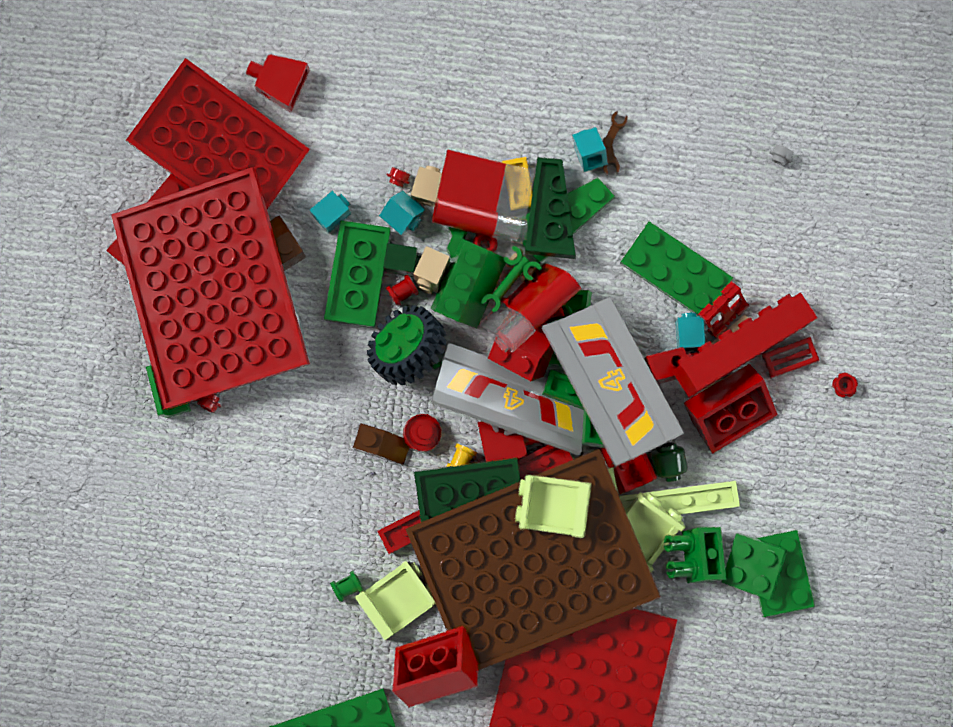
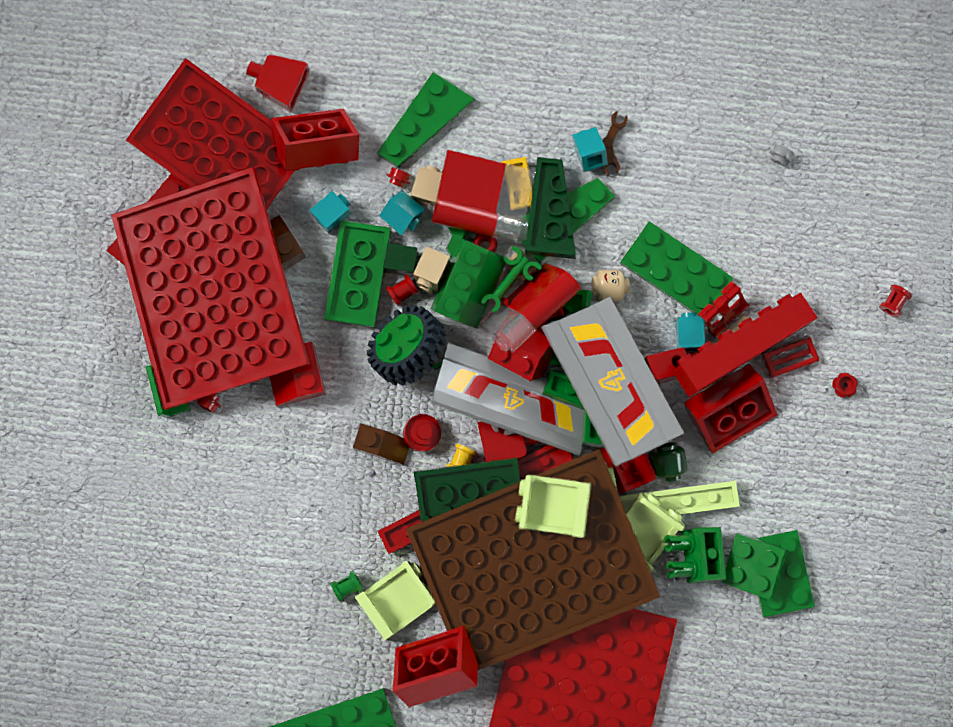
(299, 383): none -> red slope
(315, 139): none -> red slope
(427, 114): none -> green wing
(609, 284): none -> tan head
(895, 301): none -> red bush

